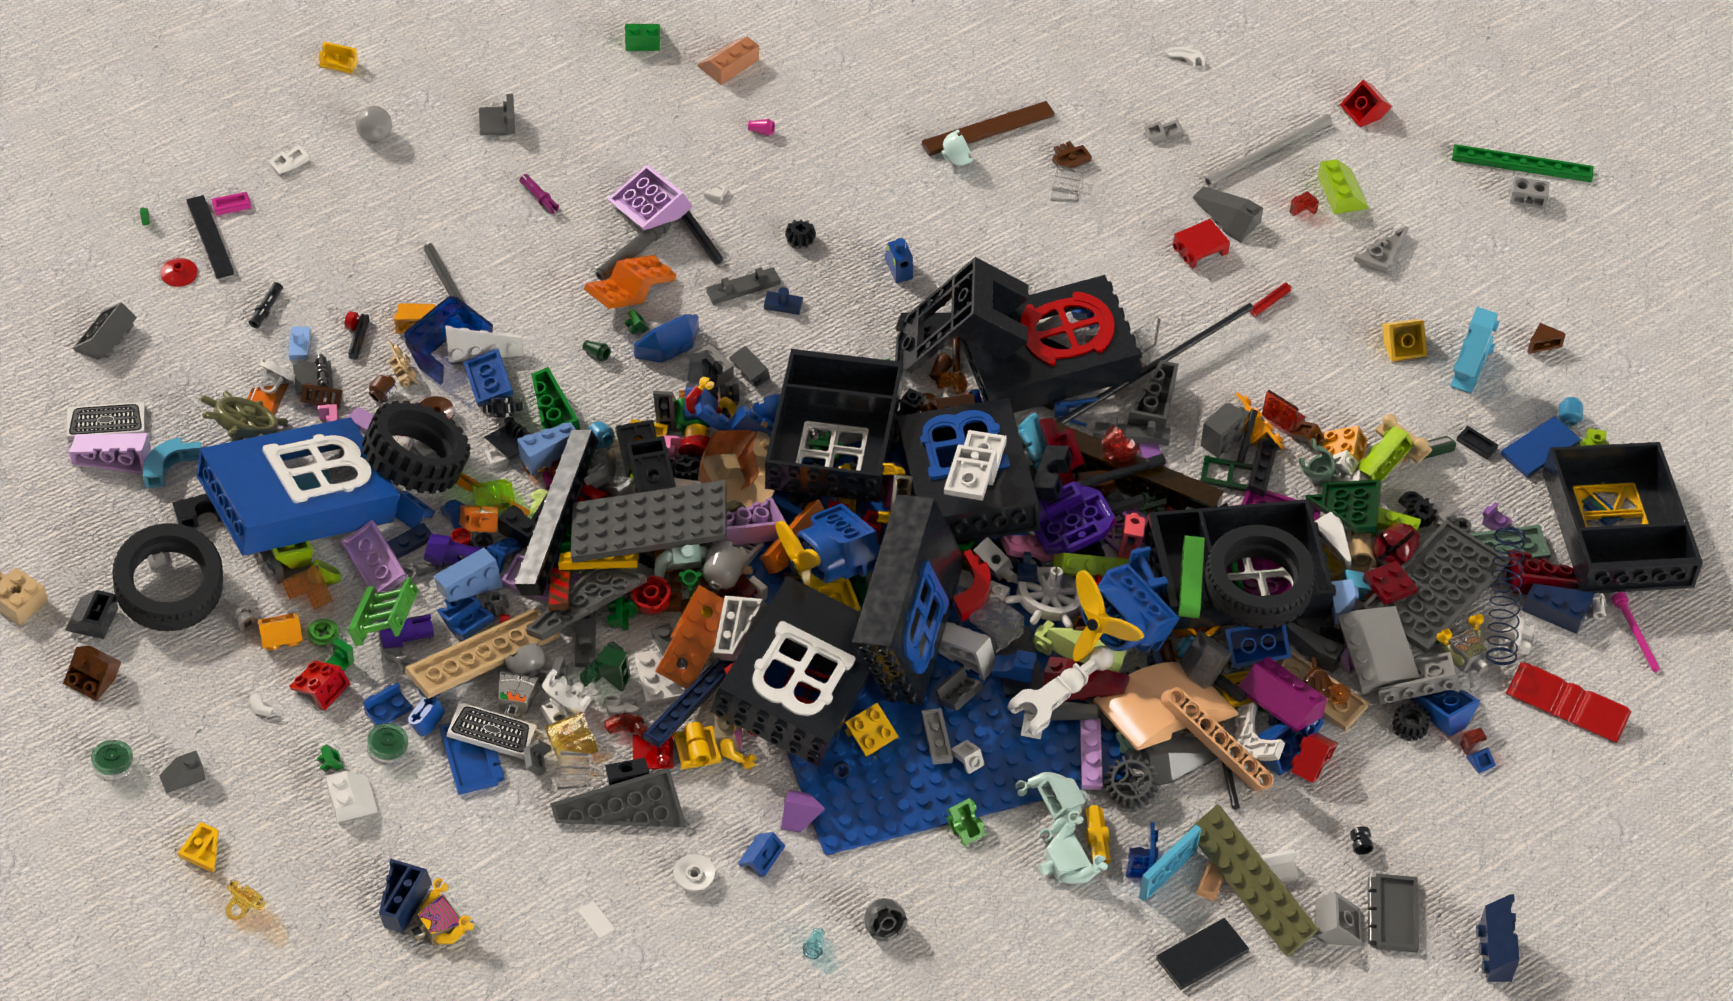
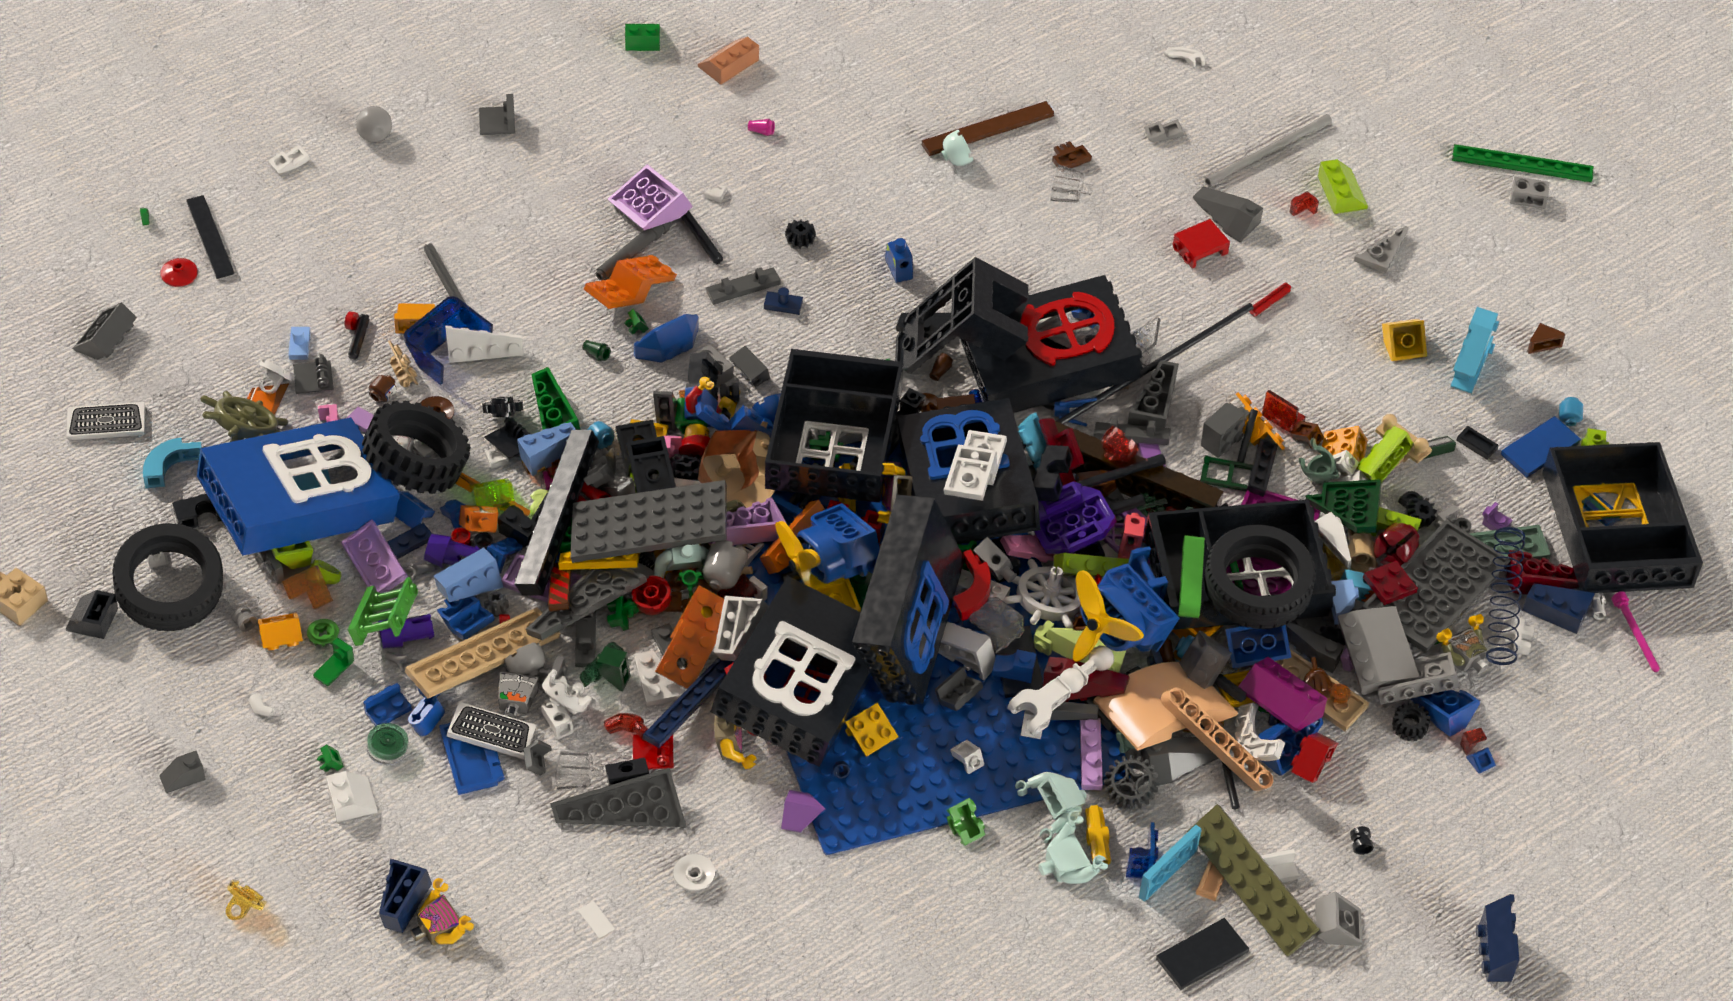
(91, 671): reddish brown slope -> none
(111, 451): lavender wedge -> none
(112, 760): clear green piece -> none
(201, 847): yellow wing -> none
(231, 203): dark pink tile -> none
(257, 319): black pin -> none
(305, 395): reddish brown slope -> none
(321, 681): red bracket -> none
(338, 57): yellow hinge -> none
(488, 377): blue plate -> none
(542, 197): magenta pin -> none
(571, 735): clear yellow slope -> none
(617, 705): light grey plate -> none
(696, 746): yellow plate -> none
(762, 853): blue panel -> none
(814, 944): clear light blue cone -> none
(885, 919): dark grey cylinder -> none
(937, 736): light grey plate -> none
(956, 355): reddish brown bar -> none
(956, 379): clear orange bracket -> none
(1026, 571): dark blue plate -> none
(1365, 104): red slope -> none
(1393, 912): dark grey hinge -> none
(1569, 701): red piece -> none

